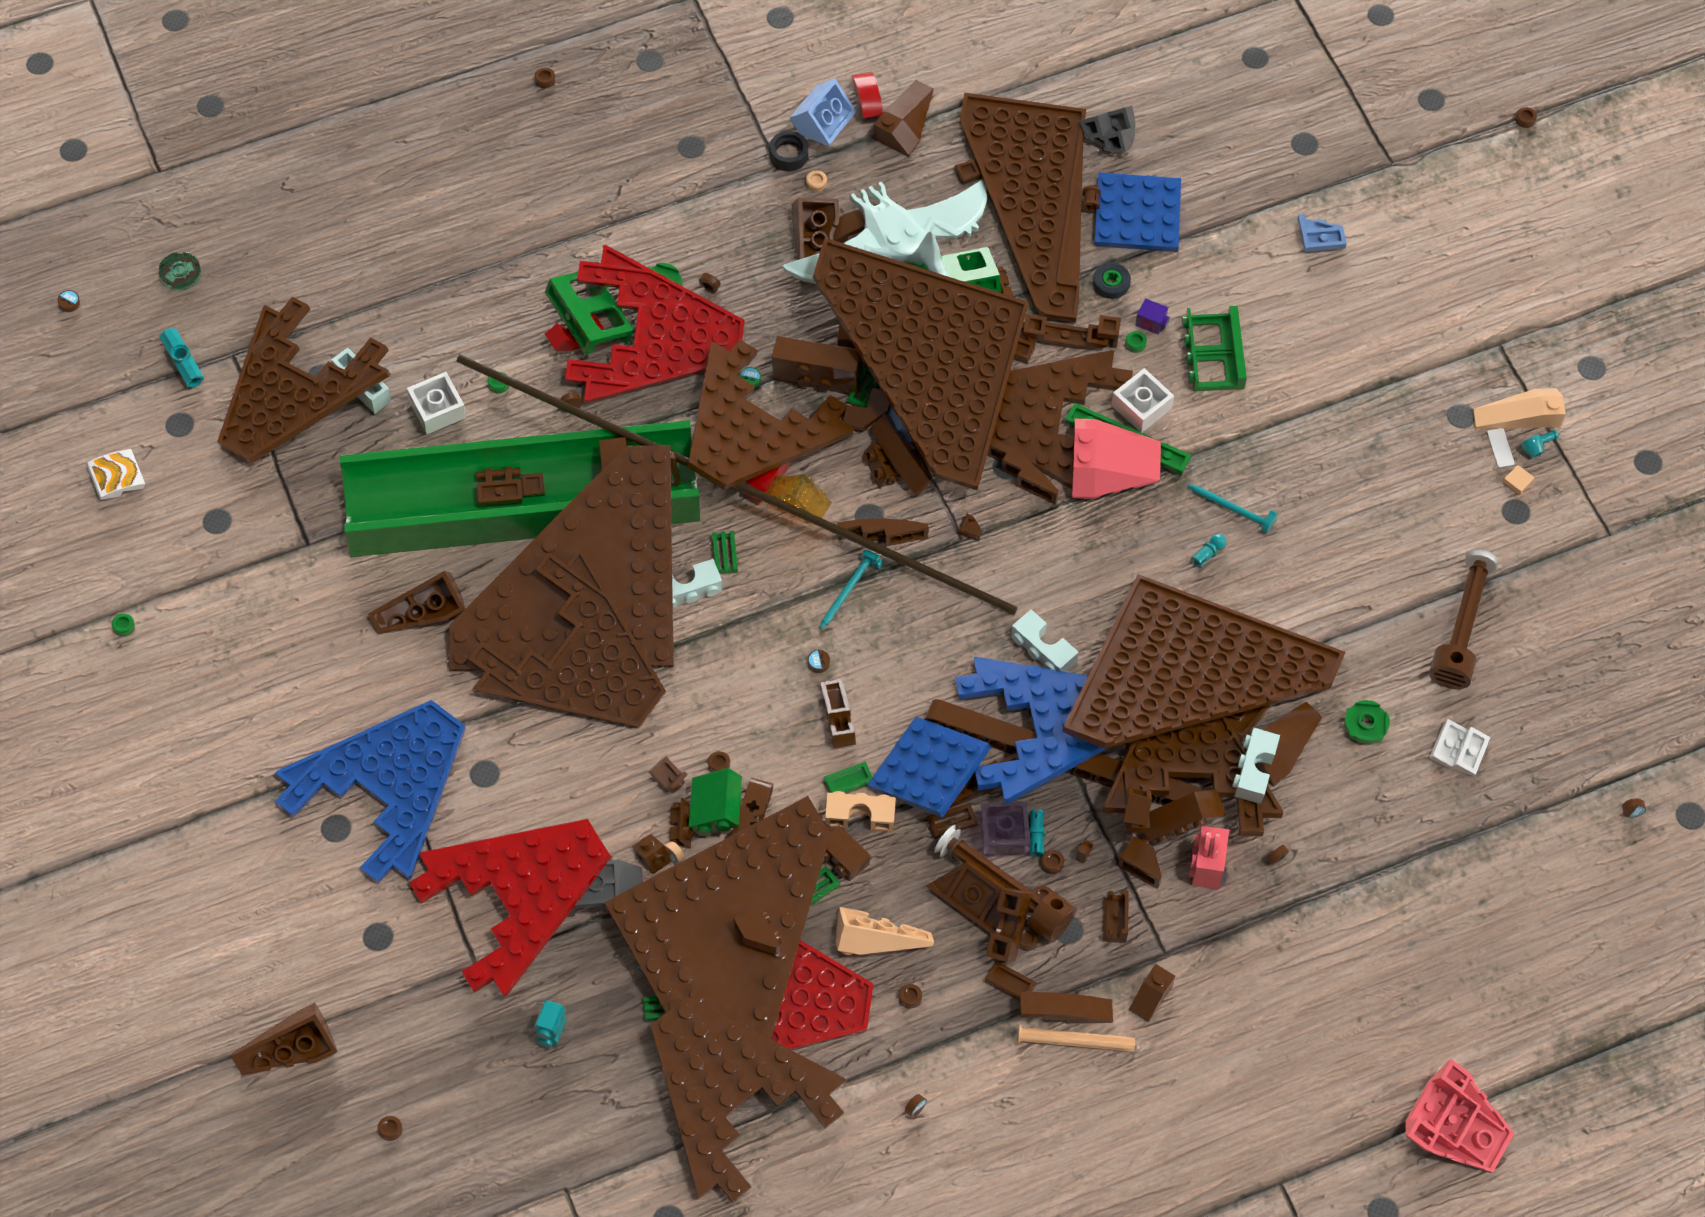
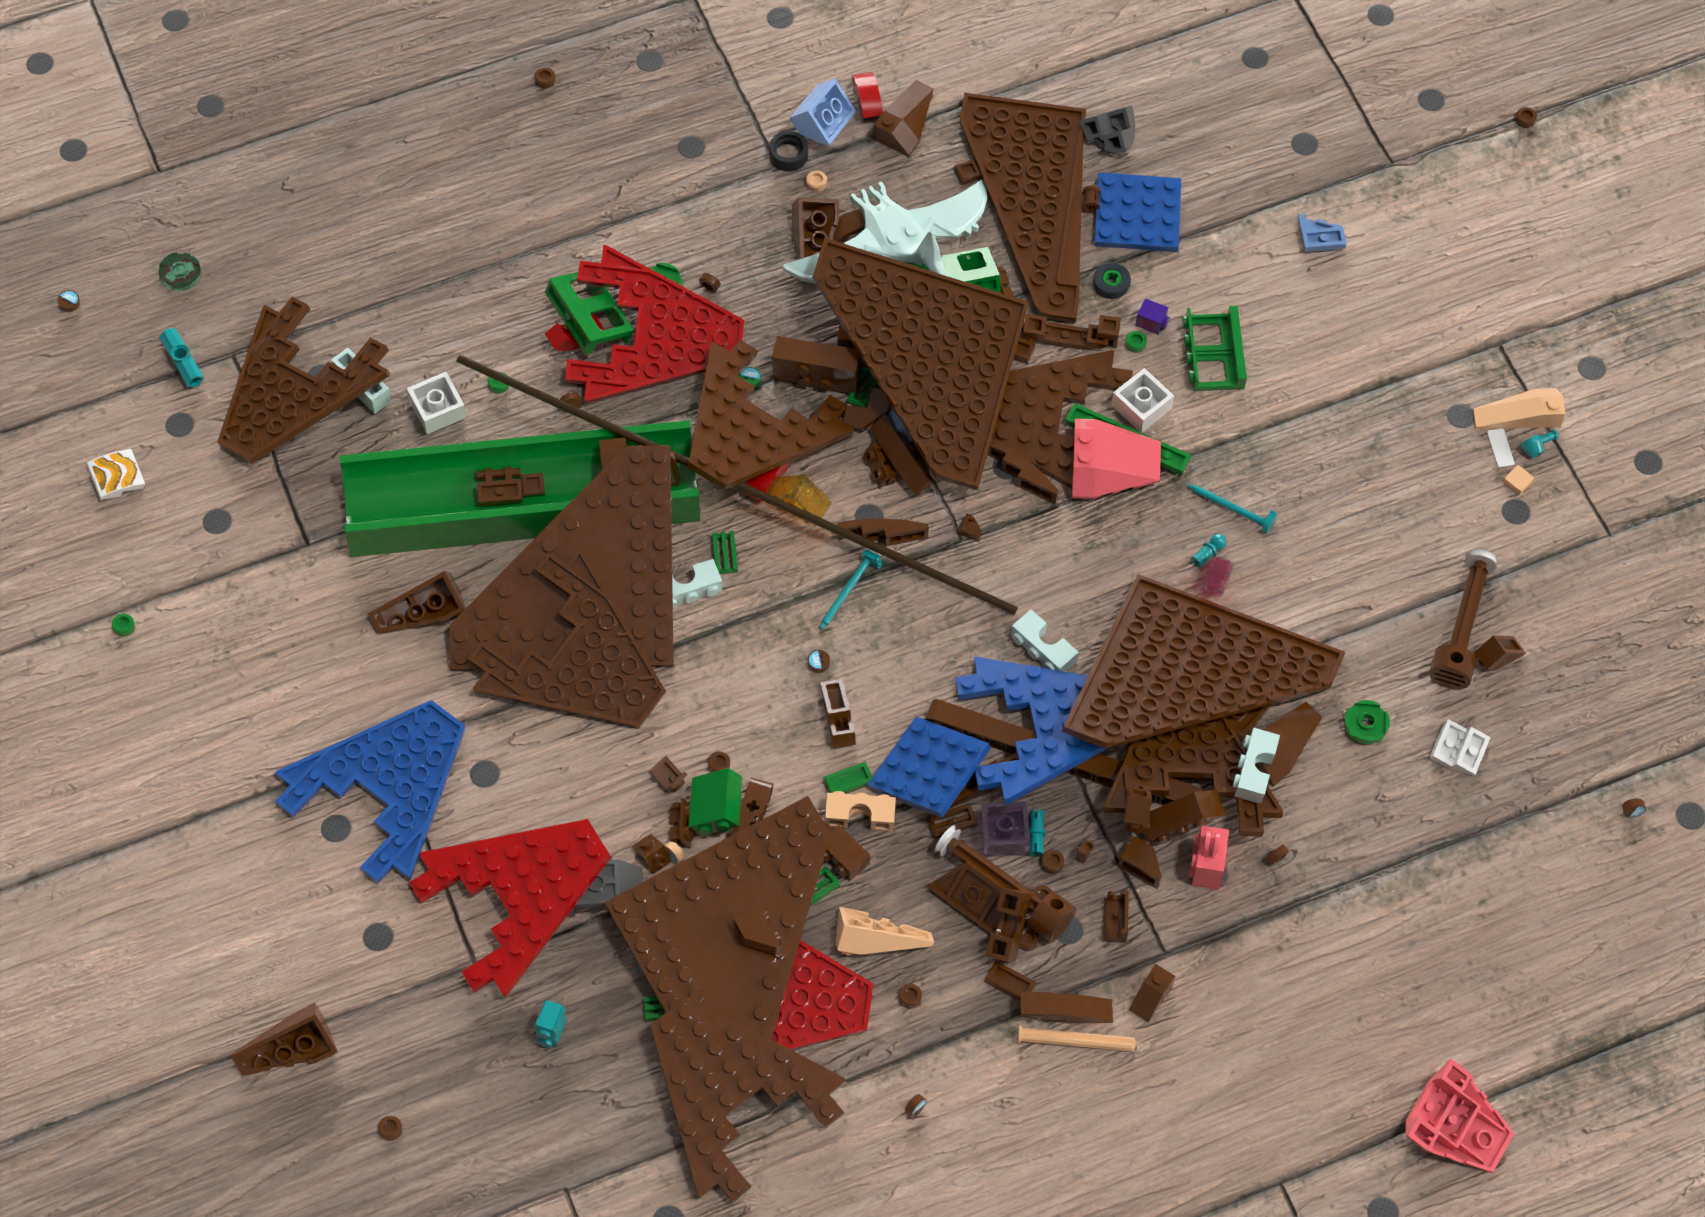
(1218, 575): none -> clear pink brick
(1499, 652): none -> reddish brown slope

